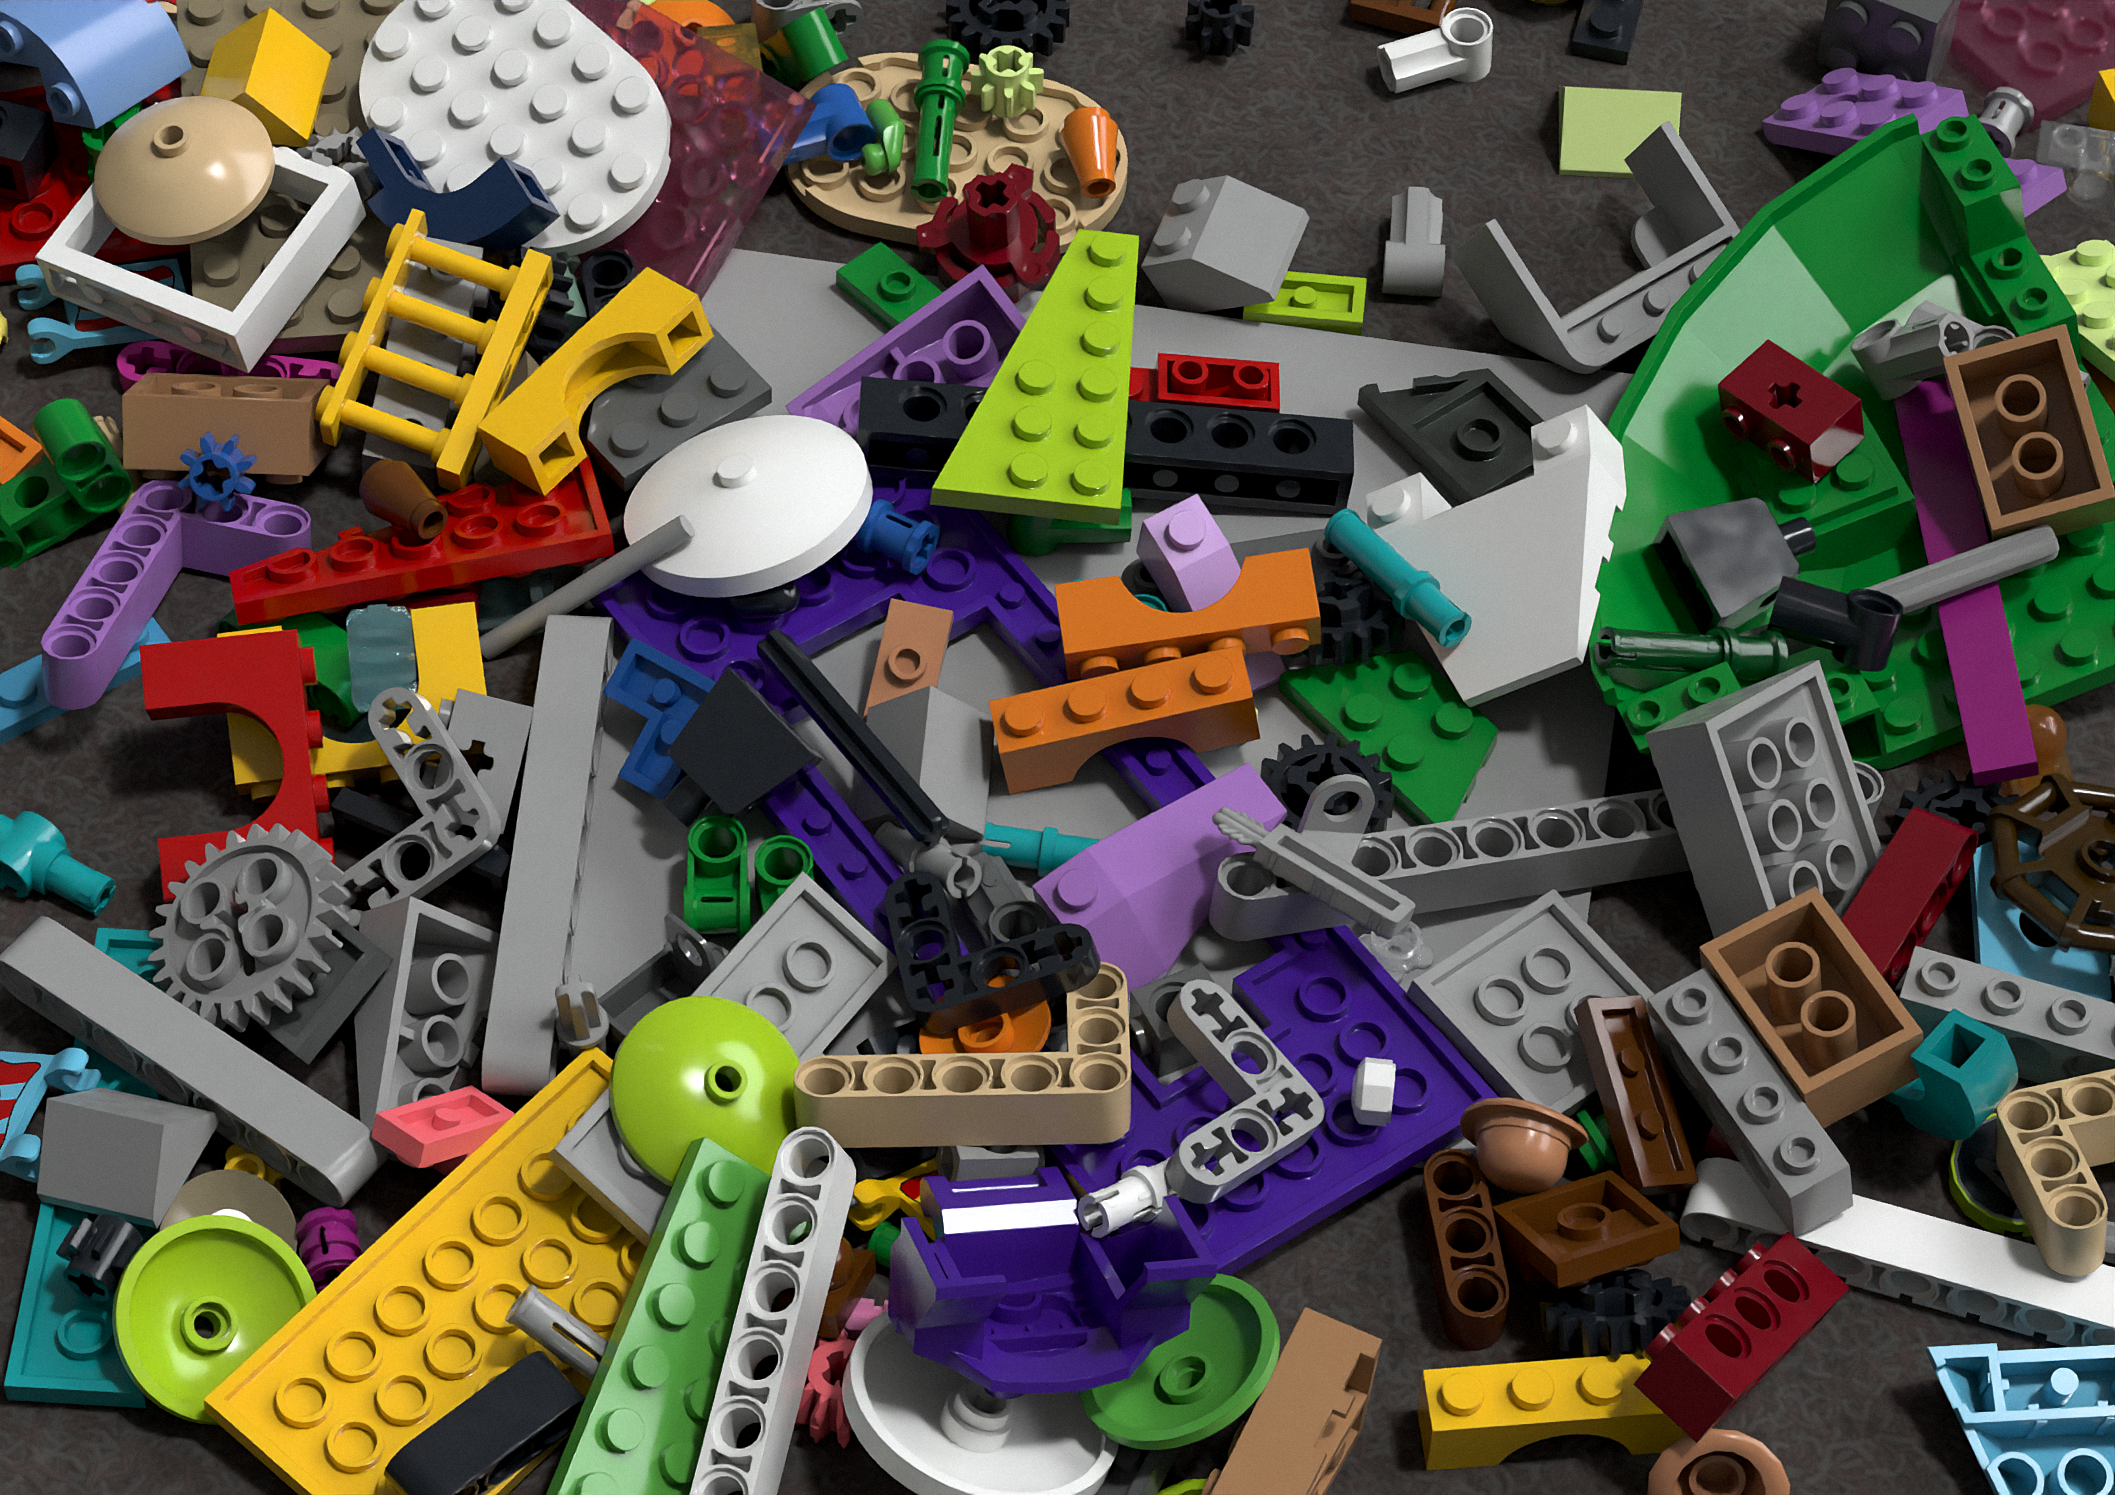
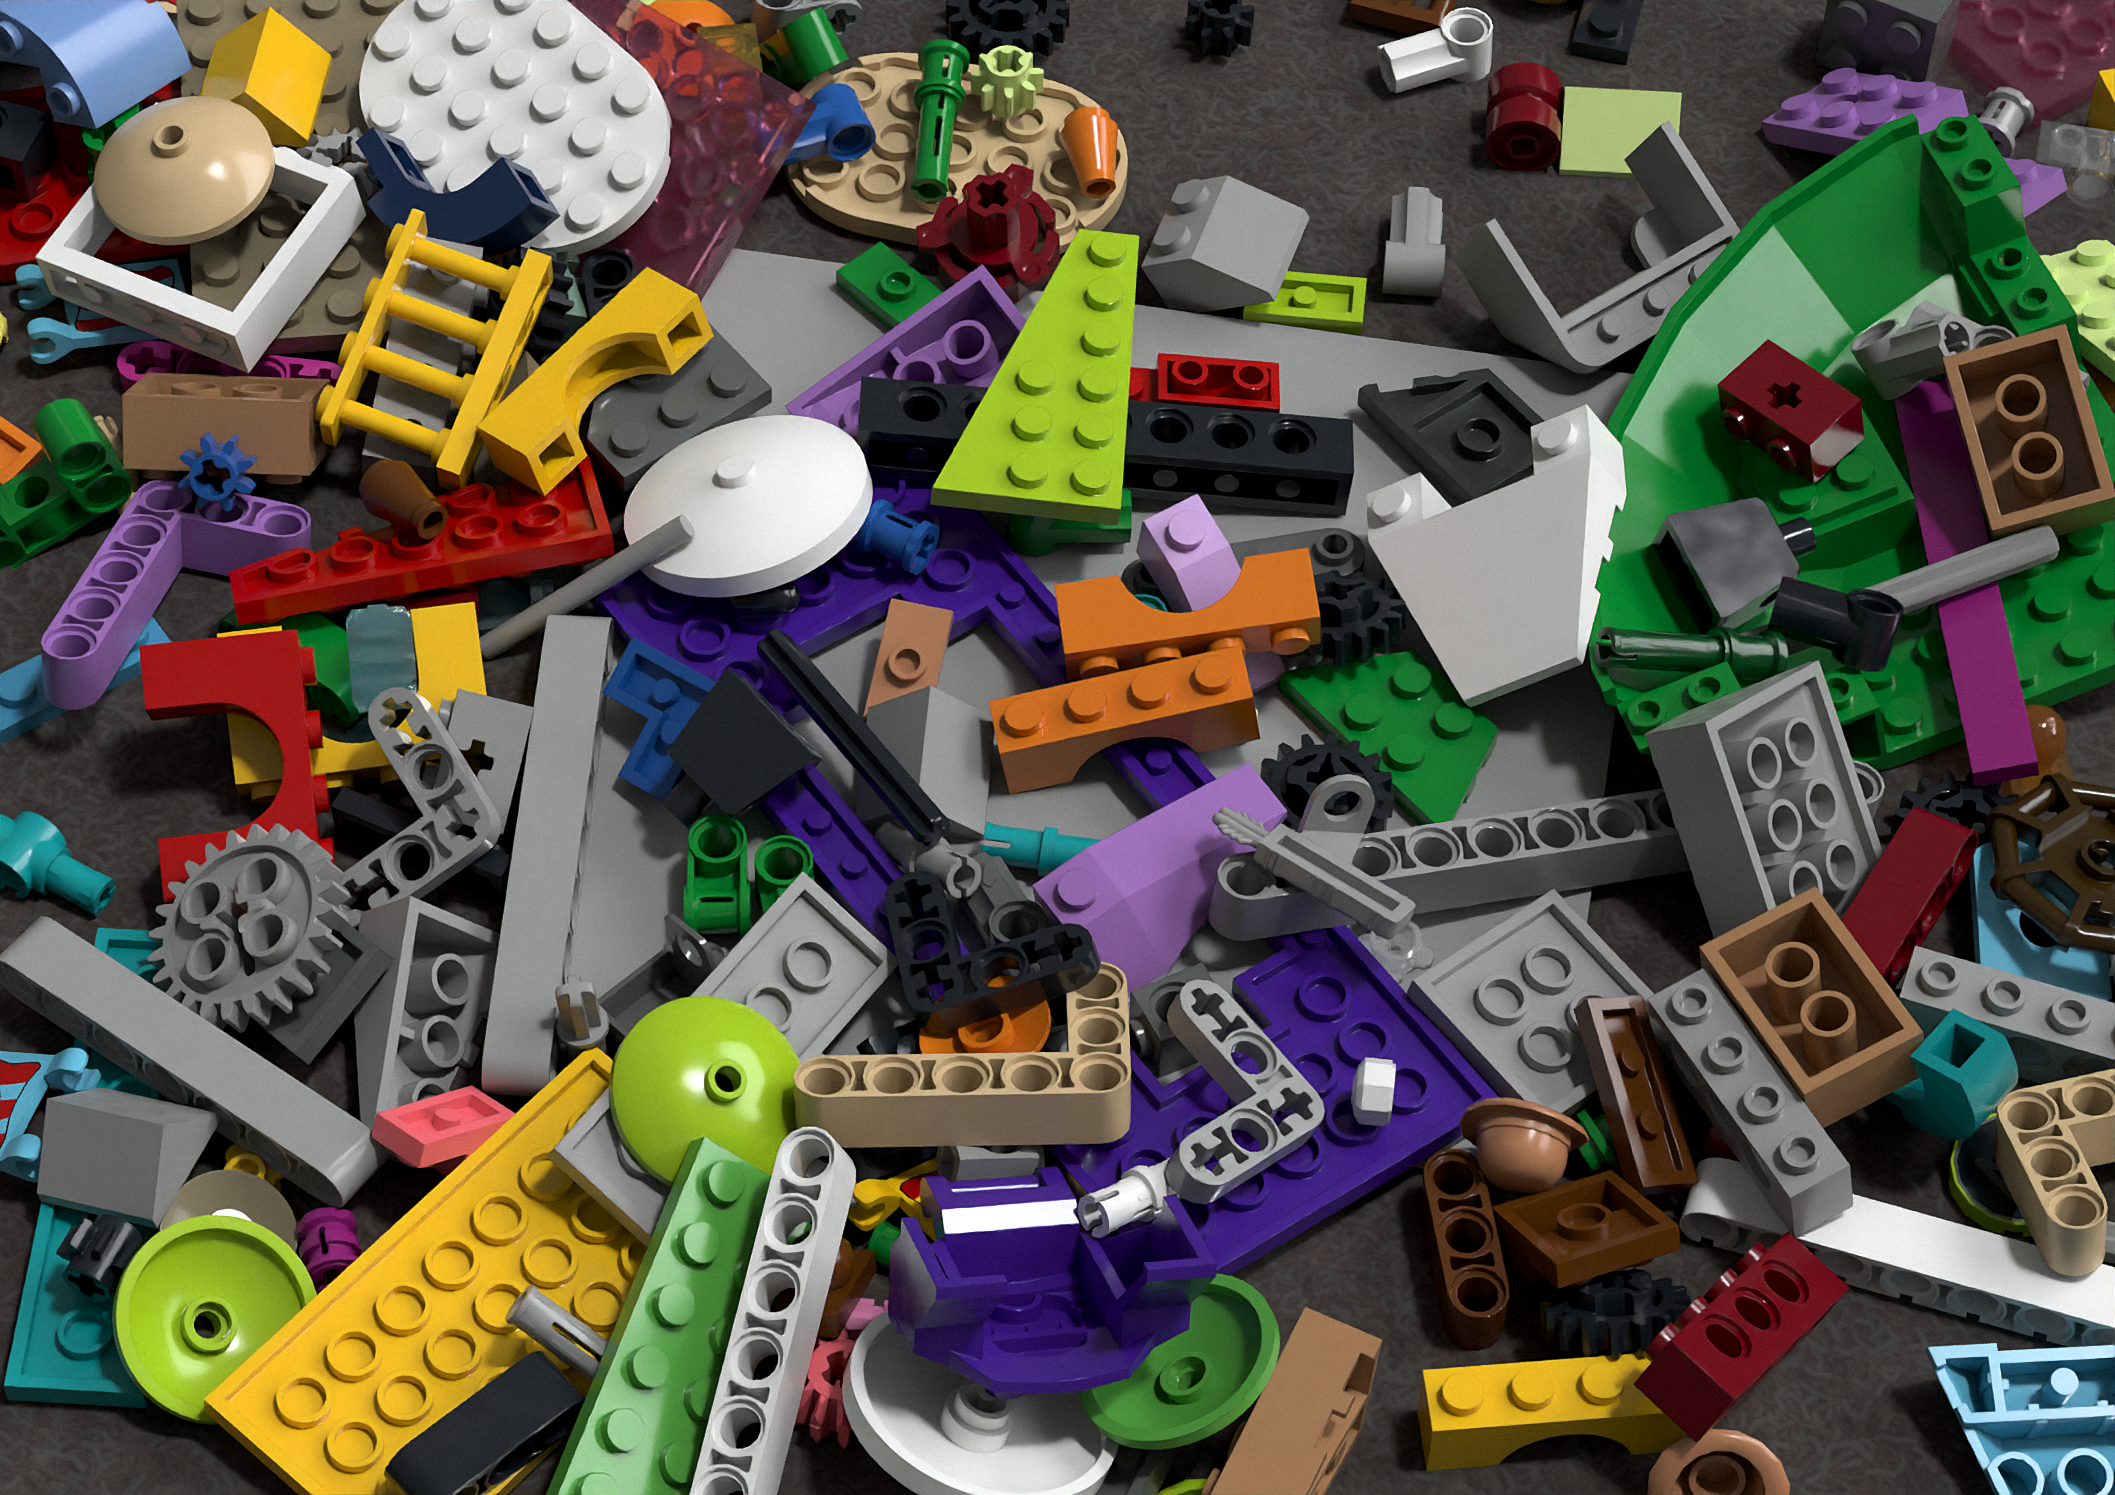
(890, 131): bright green arm -> none
(1413, 592): teal pin -> none
(1523, 117): none -> dark red wheel

